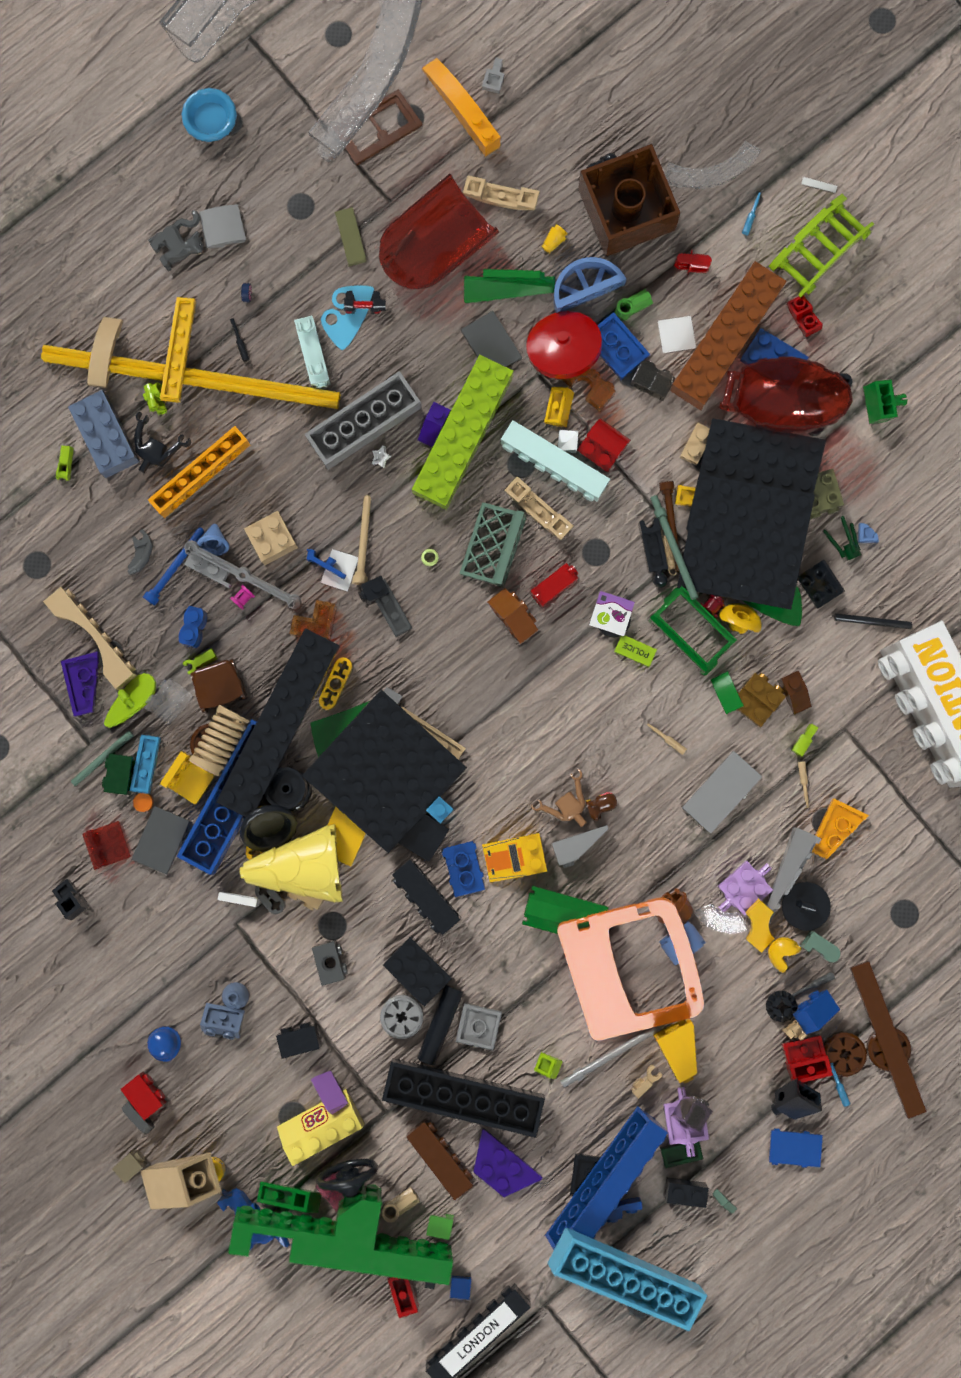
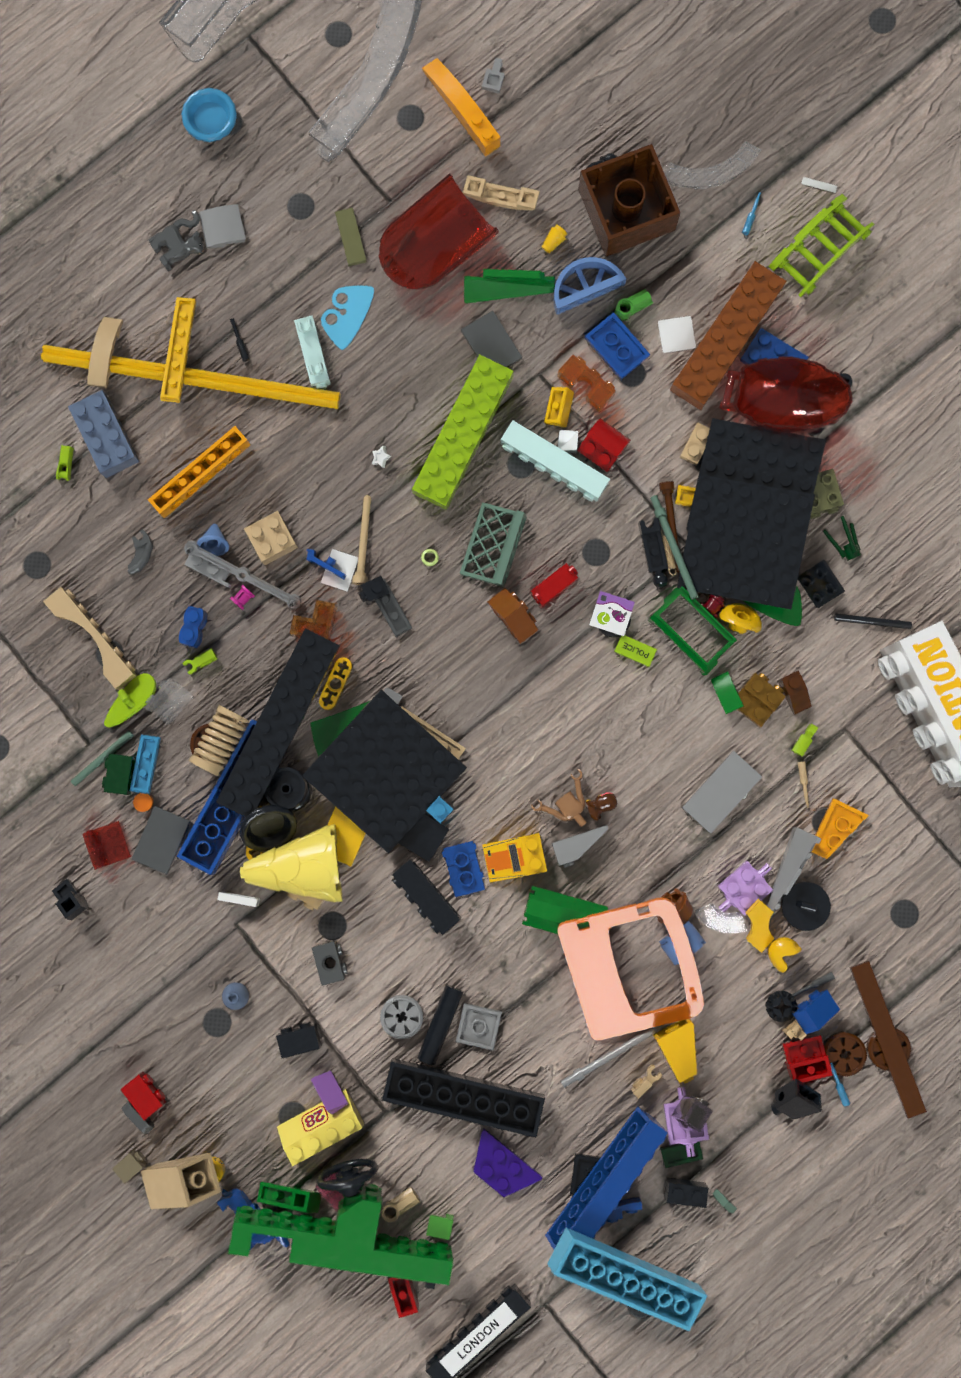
(81, 682): dark purple wing -> none
(152, 397): lime plate -> none
(153, 595): blue piece -> none
(154, 451): black piece -> none
(164, 1043): blue helmet -> none
(187, 778): yellow bracket -> none
(218, 684): reddish brown piece -> none
(222, 1021): sand blue bracket -> none
(246, 292): dark blue tile -> none
(268, 903): dark grey beam -> none
(363, 420): light grey brick -> none
(375, 305): black piece -> none
(384, 139): reddish brown door -> none
(417, 970): black brick -> none
(433, 424): dark purple slope -> none
(440, 1159): reddish brown brick -> none
(460, 1287): blue tile -> none
(538, 509): tan slope -> none
(548, 1065): lime slope -> none
(564, 344): red dish -> none
(652, 380): clear smoke brick -> none
(669, 740): tan piece -> none
(693, 262): red arm -> none
(795, 1148): blue piece -> none
(804, 316): red slope -> none
(826, 949): sand green leg -> none
(866, 534): medium blue tile -> none
(882, 402): green brick -> none

